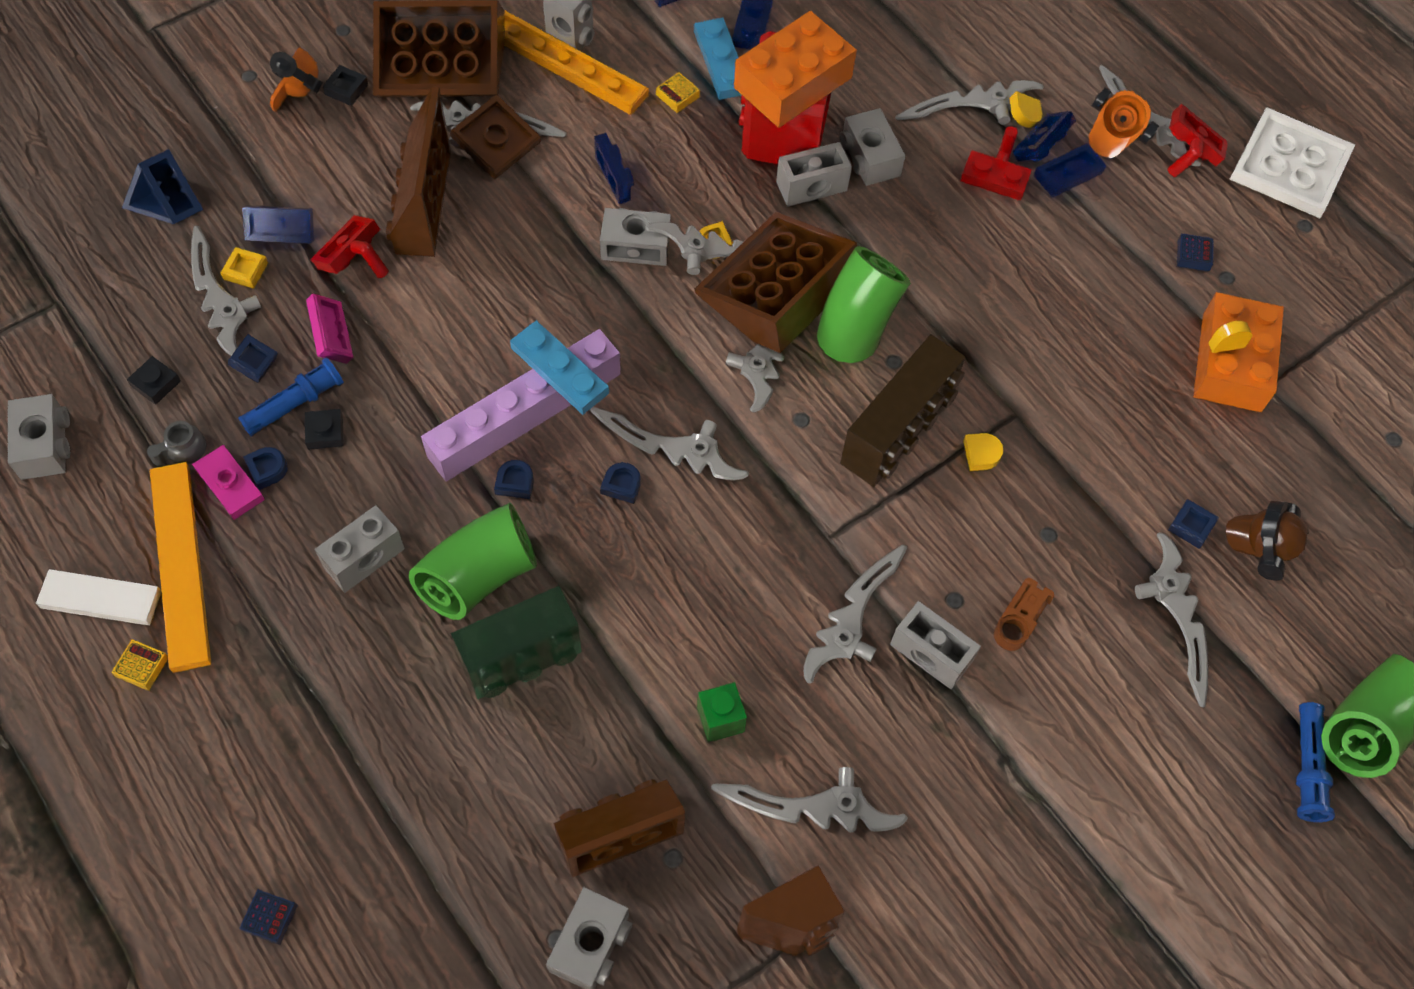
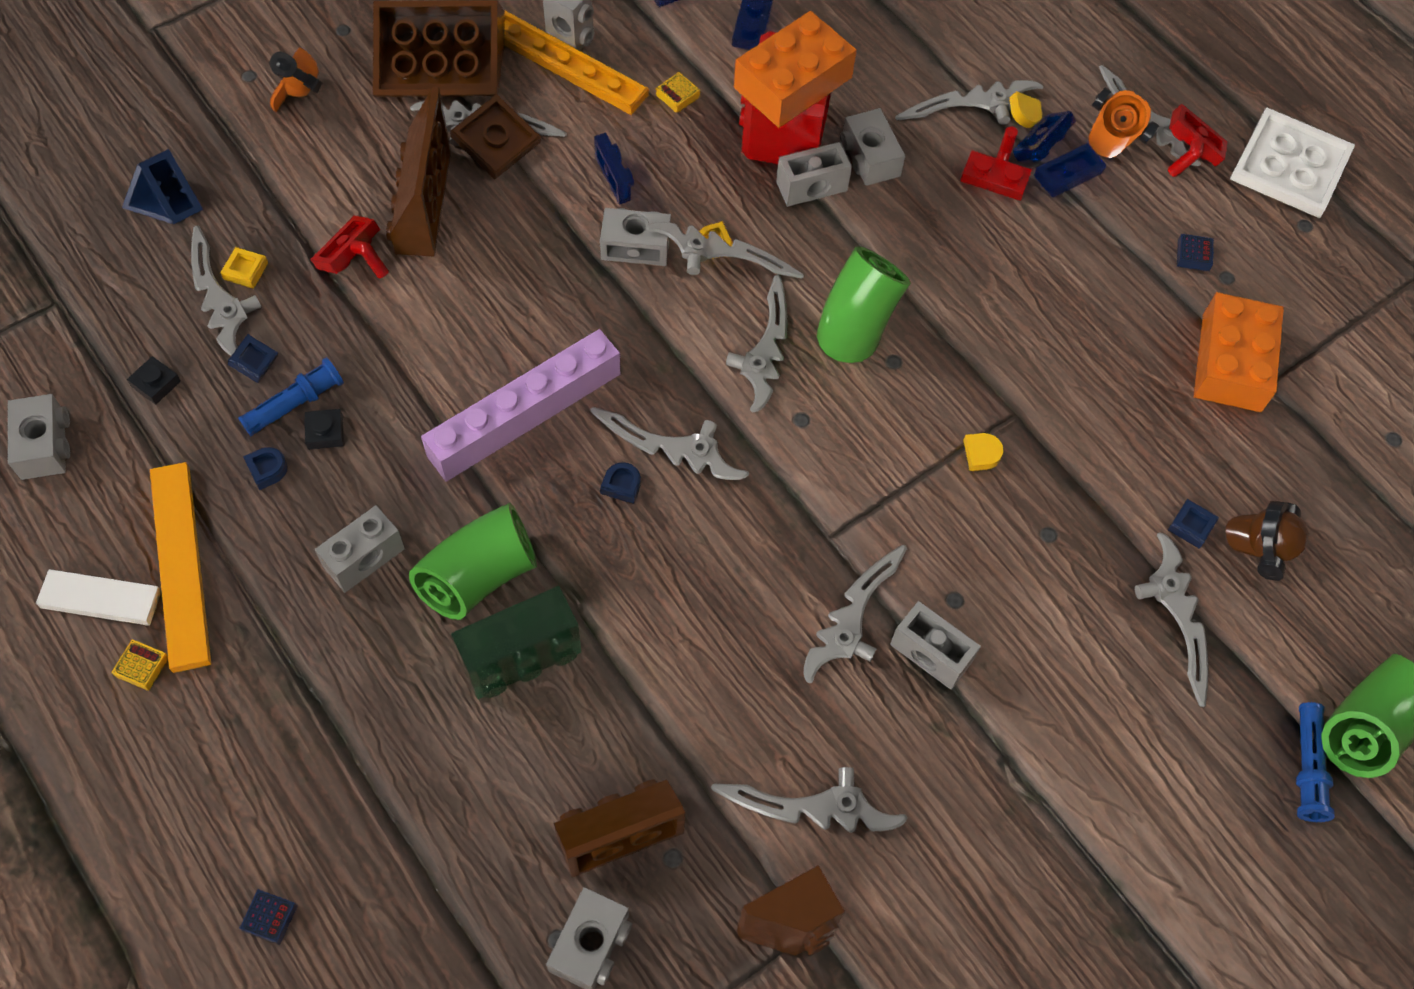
(180, 444): dark grey piece -> none
(228, 482): dark pink plate -> none
(278, 224): clear blue plate -> none
(329, 328): dark pink plate -> none
(345, 85): black plate -> none
(514, 480): dark blue tile -> none
(559, 367): dark azure plate -> none
(718, 55): dark azure plate -> none
(721, 712): green brick -> none
(777, 280): reddish brown slope -> none
(903, 411): dark brown brick -> none
(1024, 612): dark orange piece -> none
(1230, 337): yellow tile -> none

